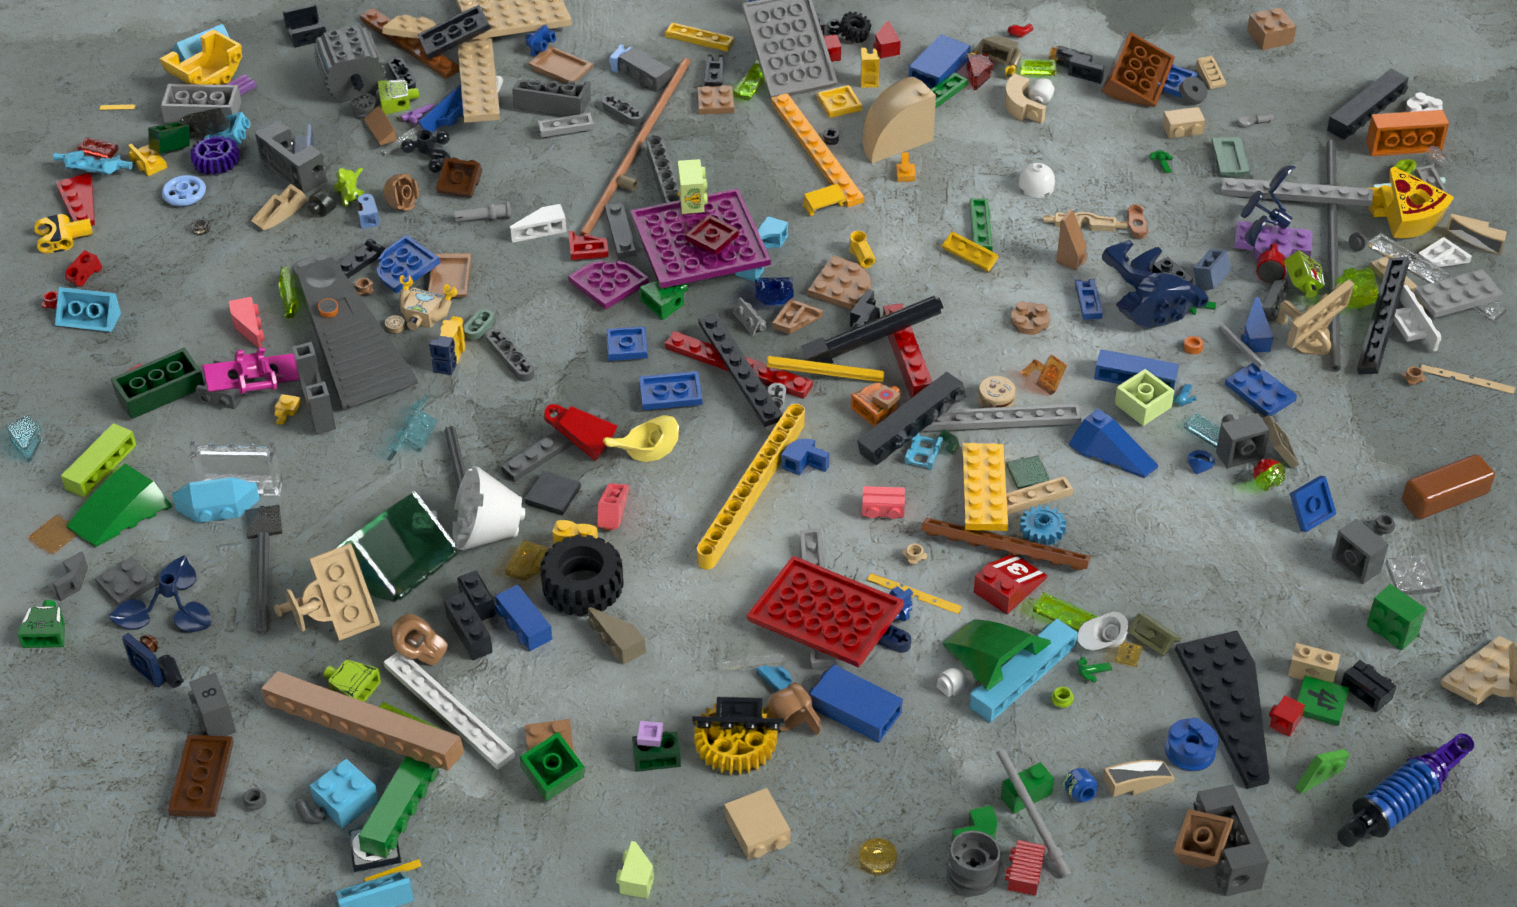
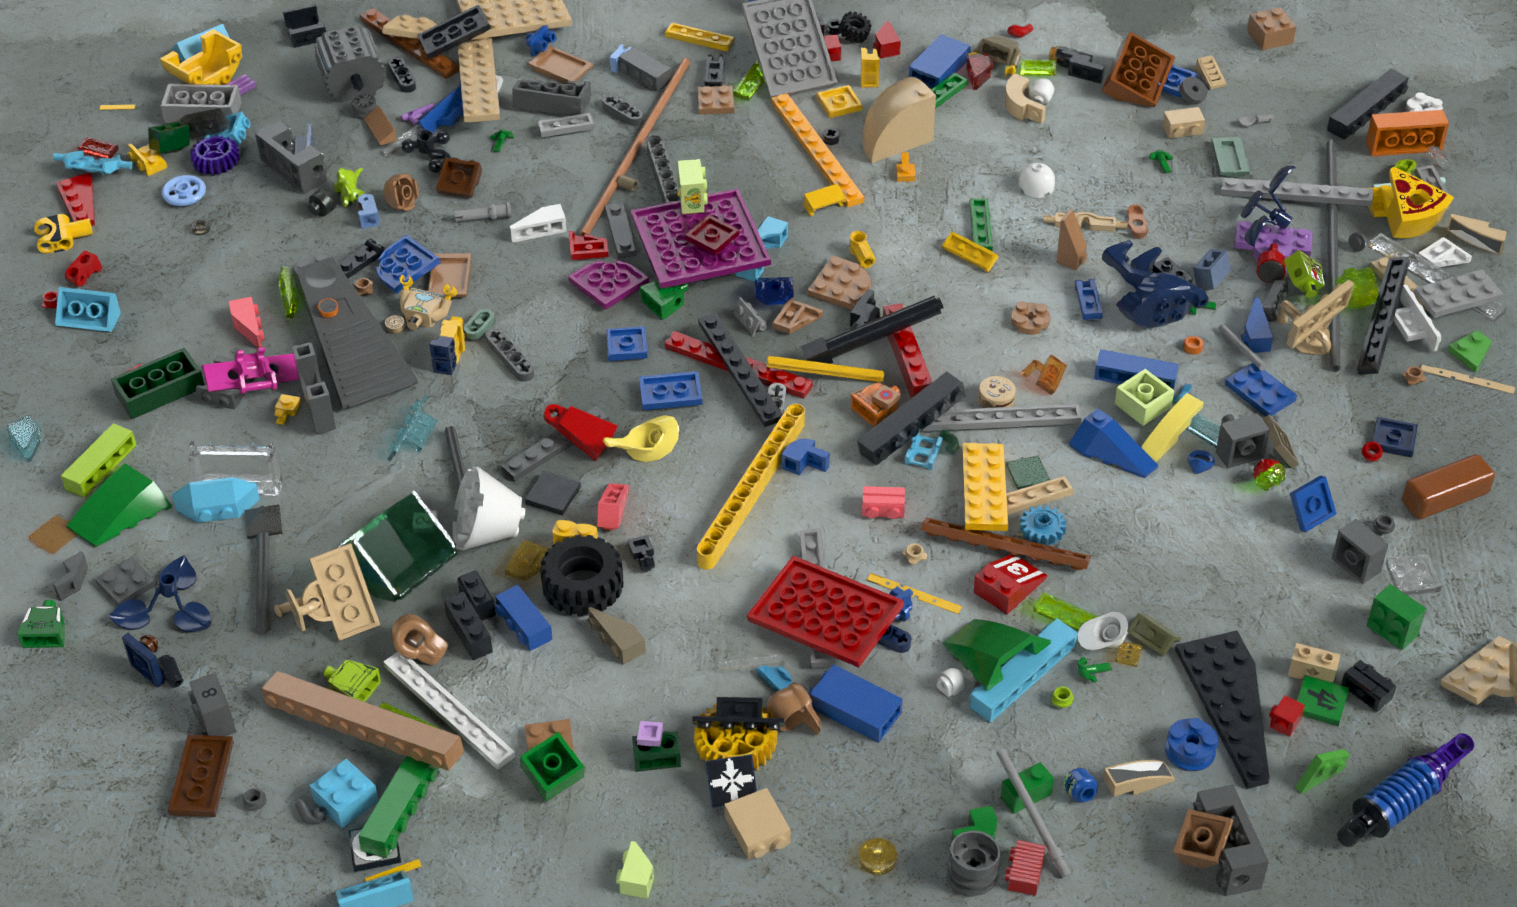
(280, 207): tan slope -> none
(396, 96): lime torso -> none
(502, 135): none -> green piece
(643, 550): none -> black plate
(730, 779): none -> black tile
(1171, 426): none -> light yellow slope
(1372, 446): none -> red plate
(1395, 436): none -> dark blue tile
(1471, 349): none -> bright green wing

